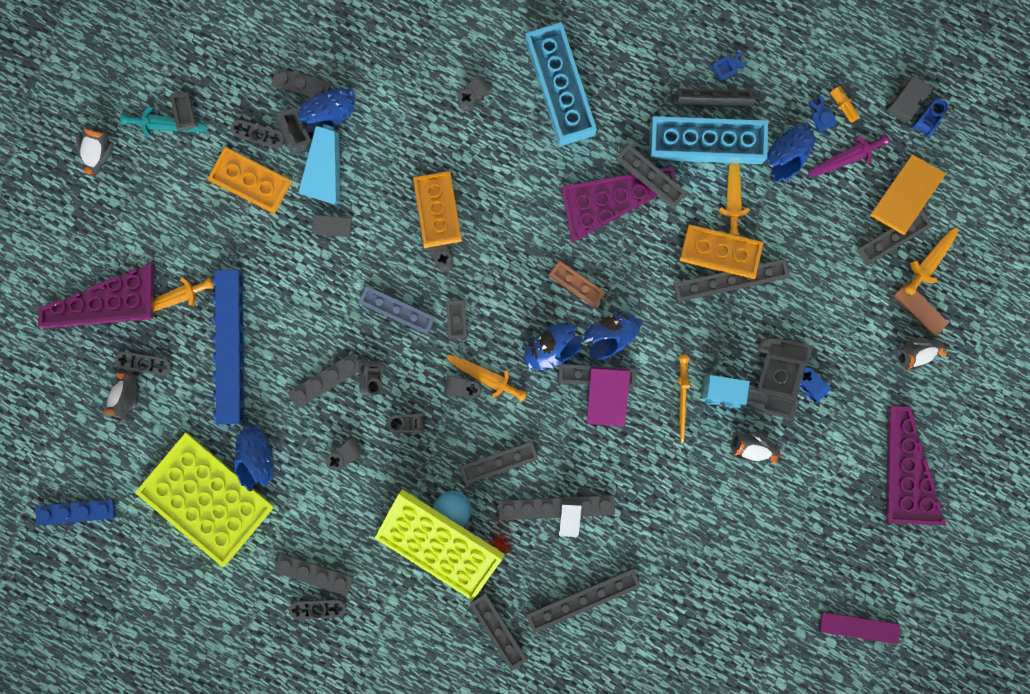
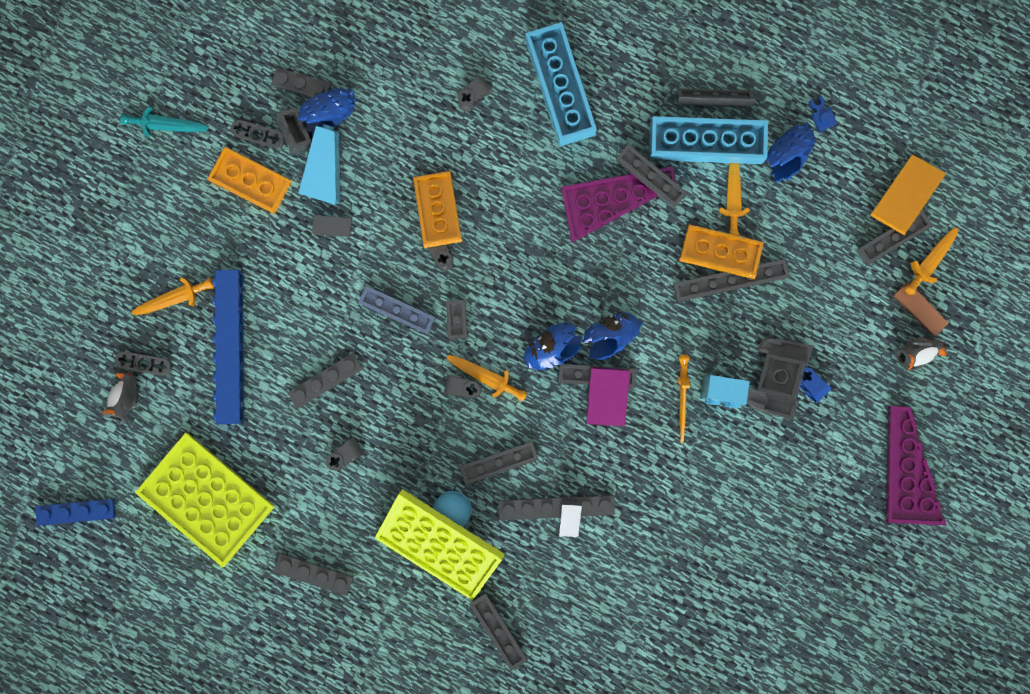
(93, 149): animal -> none
(107, 302): magenta wing -> none
(183, 111): dark grey tile -> none
(253, 458): blue head -> none
(312, 615): dark grey beam -> none
(371, 375): dark grey piece -> none
(408, 423): dark grey piece -> none
(501, 543): clear red slope -> none
(577, 284): nougat tile -> none
(583, 600): dark grey plate -> none
(726, 67): blue plate -> none
(753, 447): dark grey animal -> none
(845, 104): light orange axle -> none
(851, 155): magenta sword -> none
(859, 627): magenta tile -> none
(907, 101): dark grey brick -> none
(929, 119): blue piece -> none

